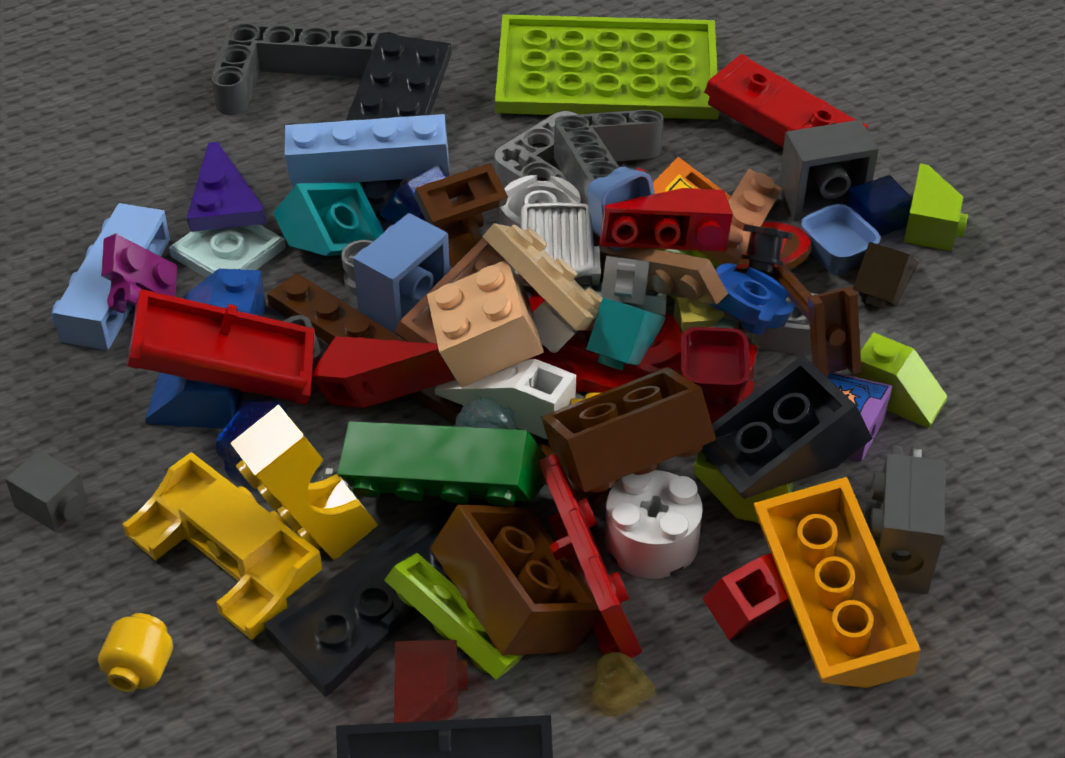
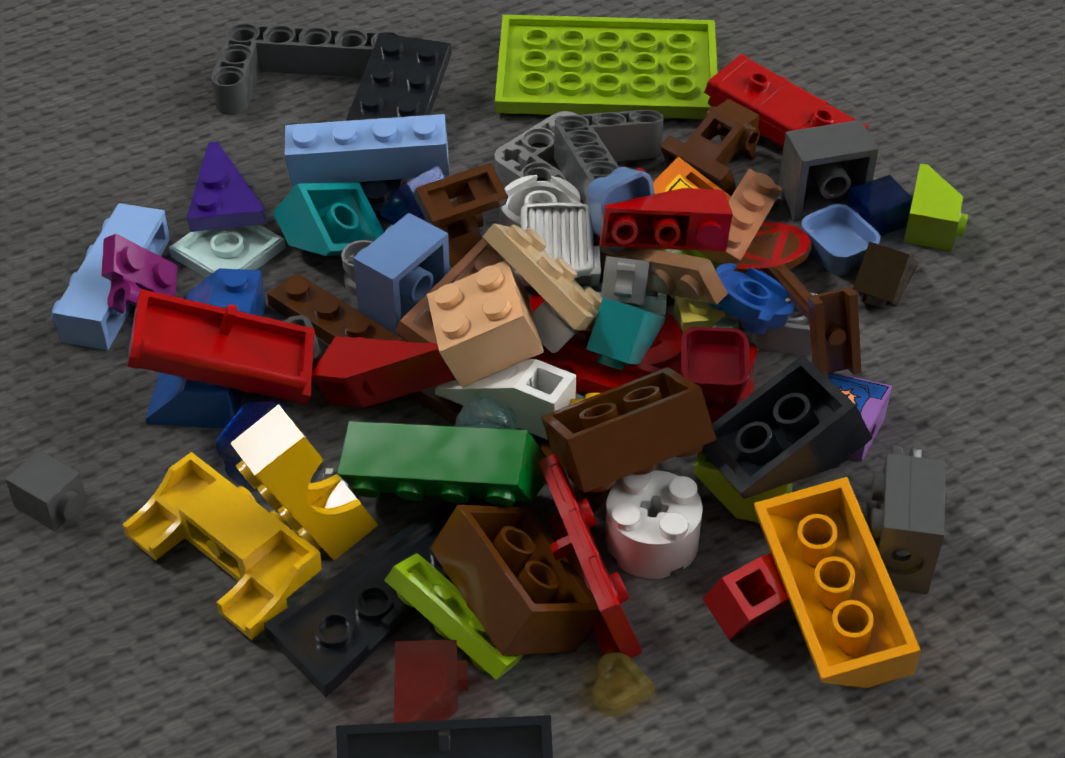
(135, 652): yellow head -> none
(737, 132): none -> reddish brown tile
(764, 247): black brick -> none
(914, 389): lime slope -> none

